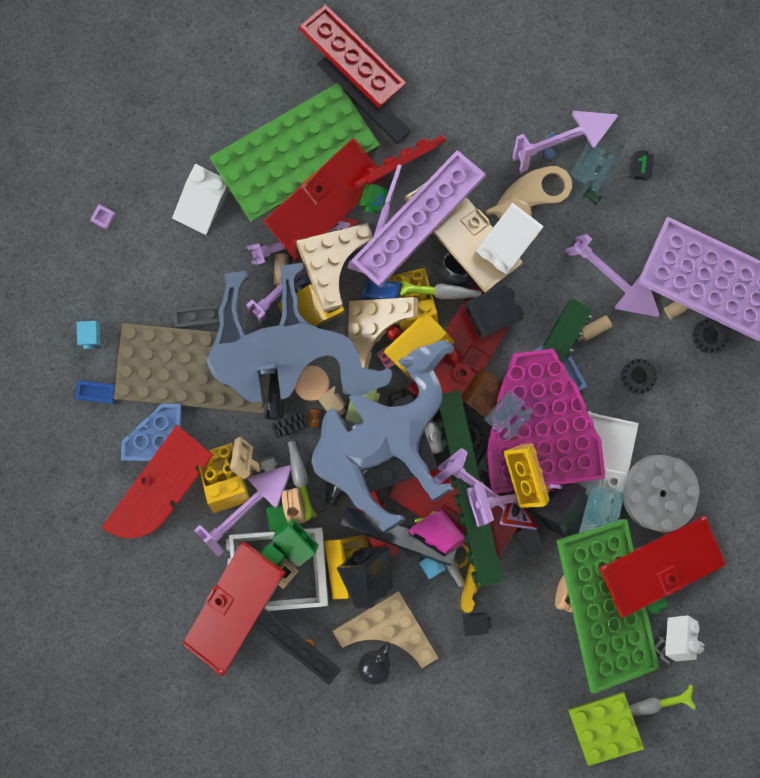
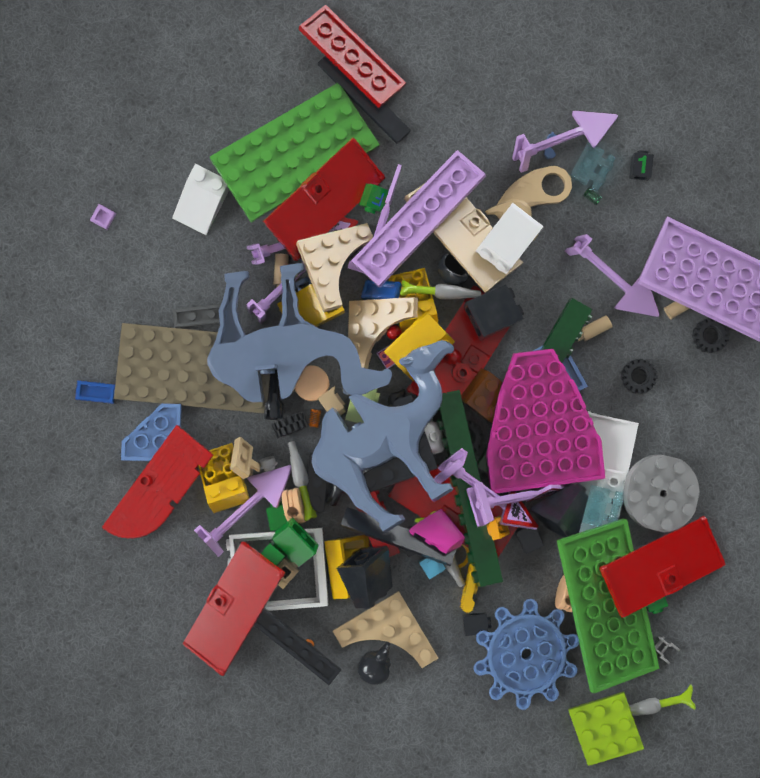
(88, 334): medium azure brick -> none
(391, 163): red plate -> none
(497, 530): none -> light orange plate
(504, 411): clear light blue plate -> none
(526, 476): yellow slope -> none
(543, 665): none -> medium blue plate
(682, 639): white brick -> none

